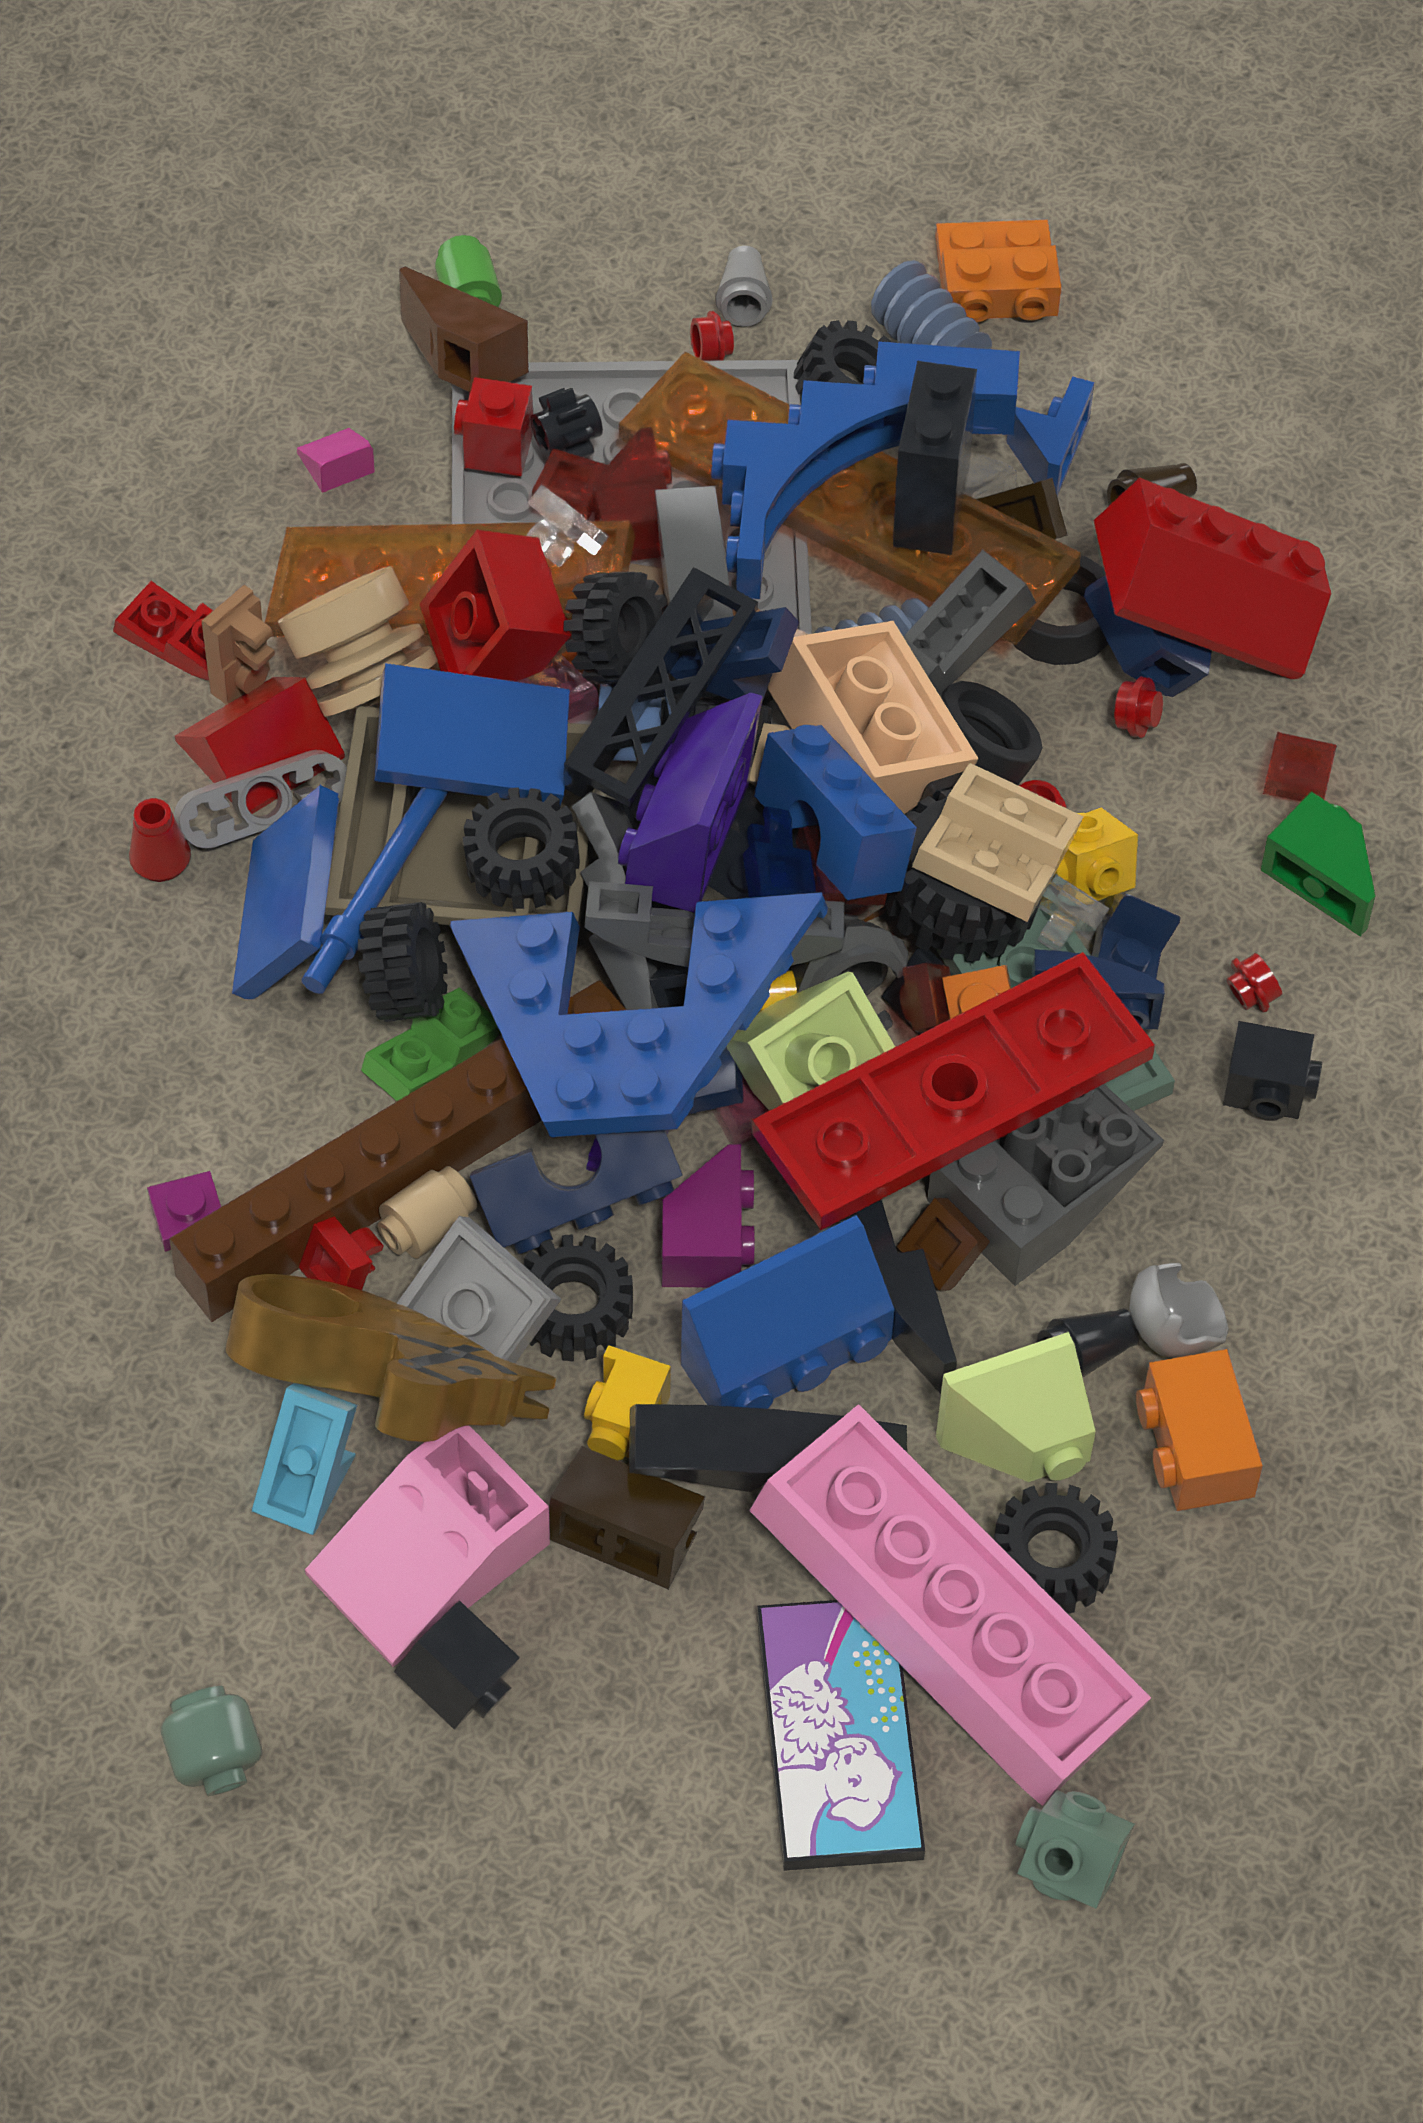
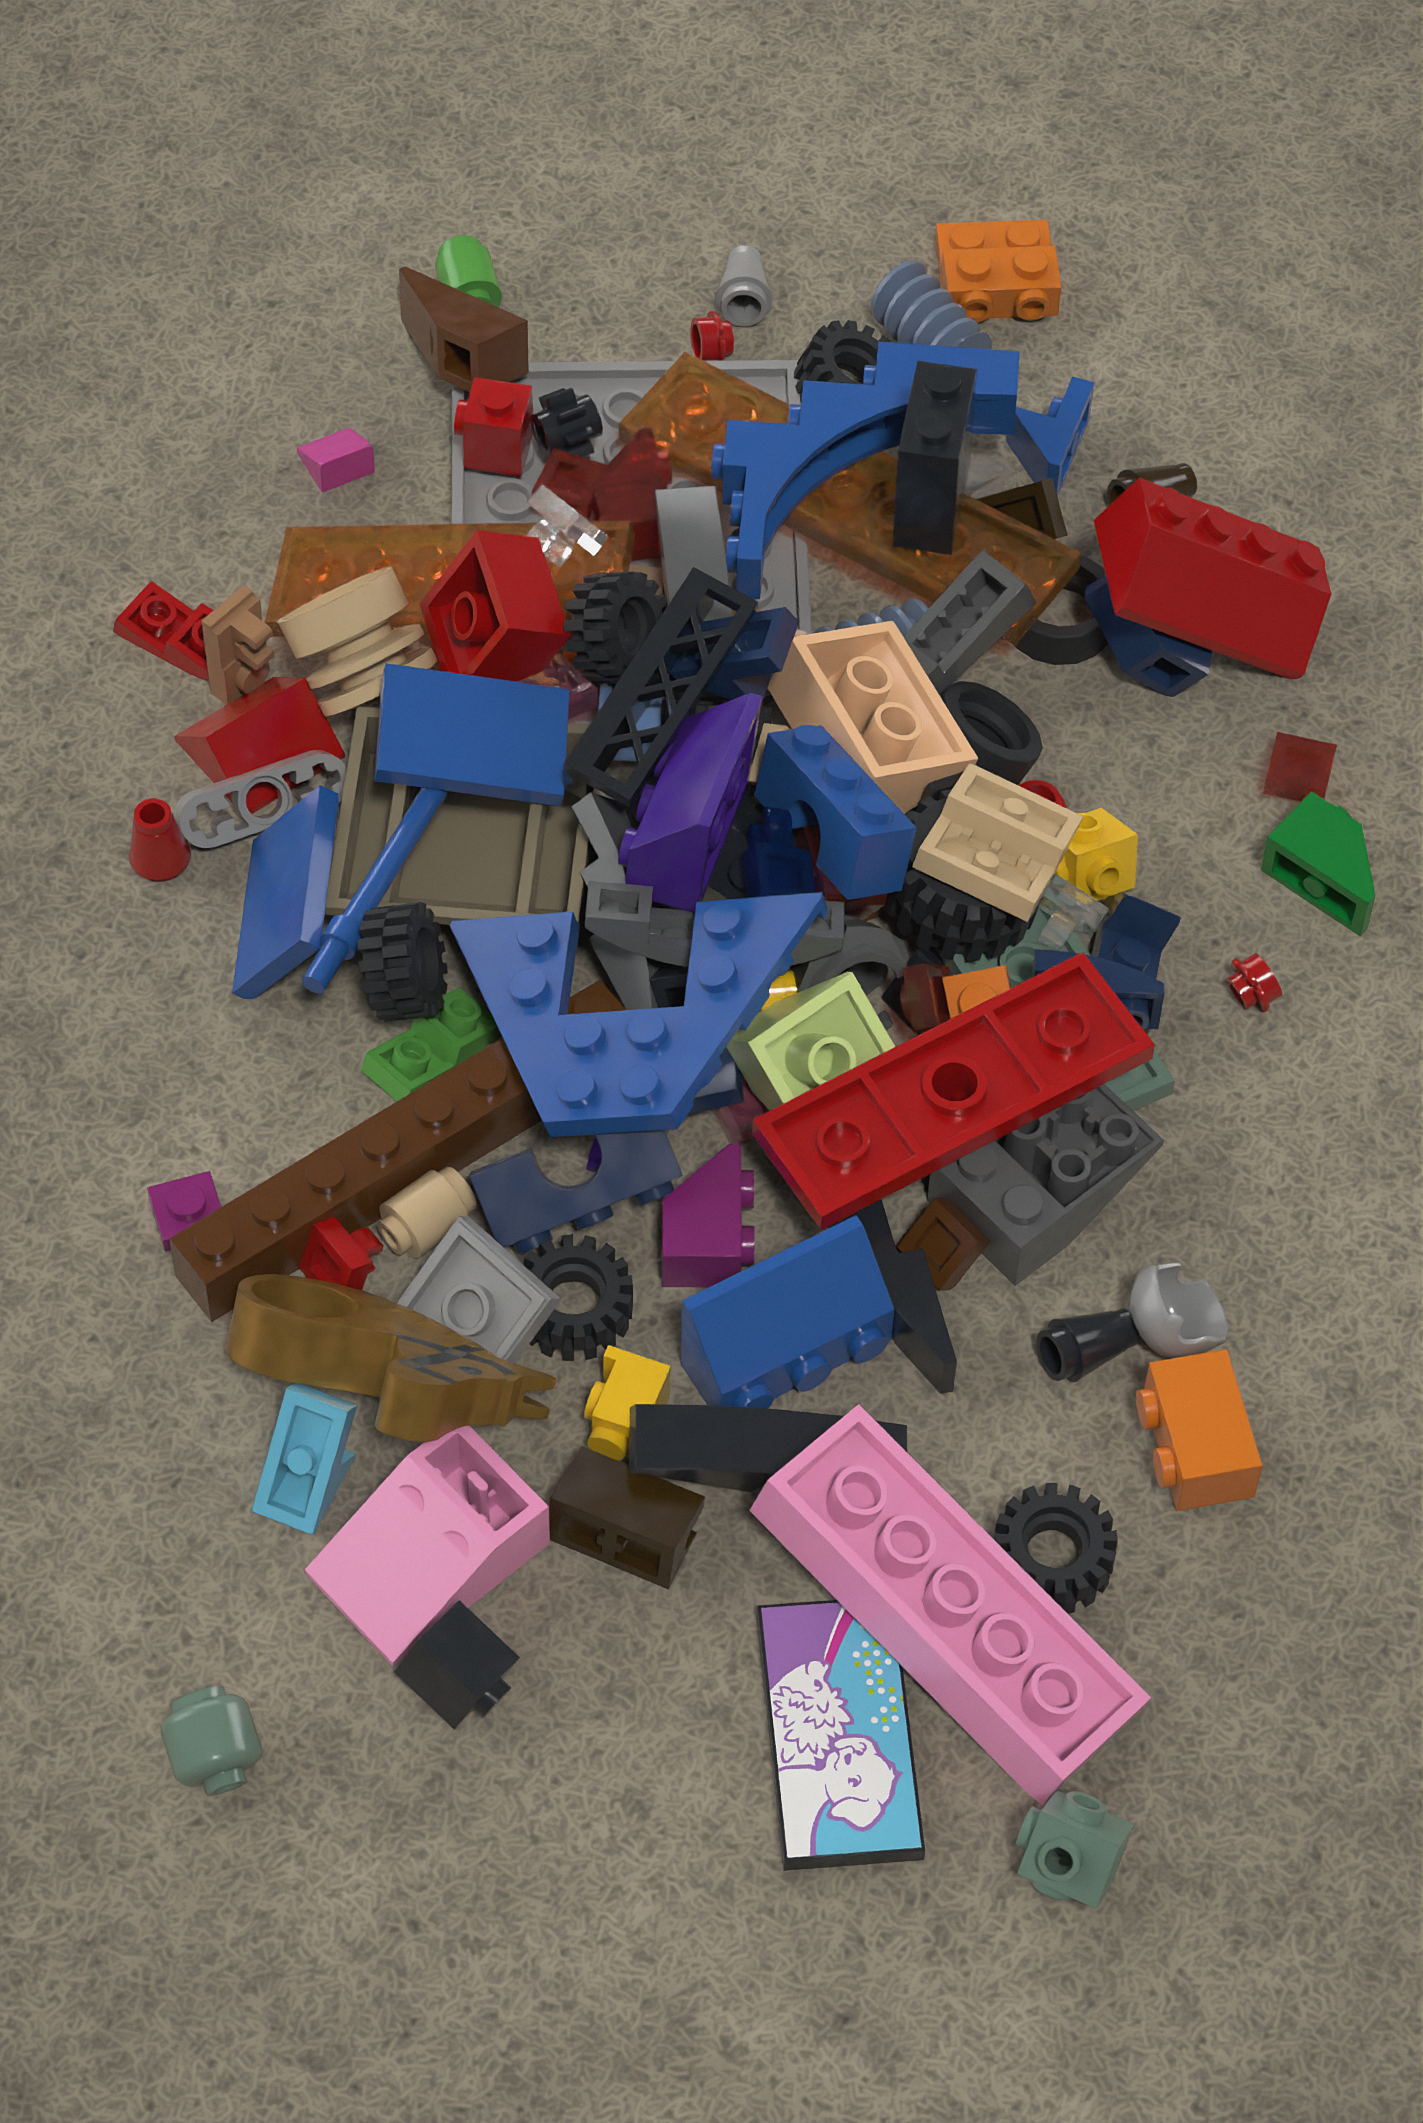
(513, 820): black tyre -> none
(1020, 1412): yellowish green slope -> none
(1138, 706): red plate -> none
(1271, 1071): black brick -> none

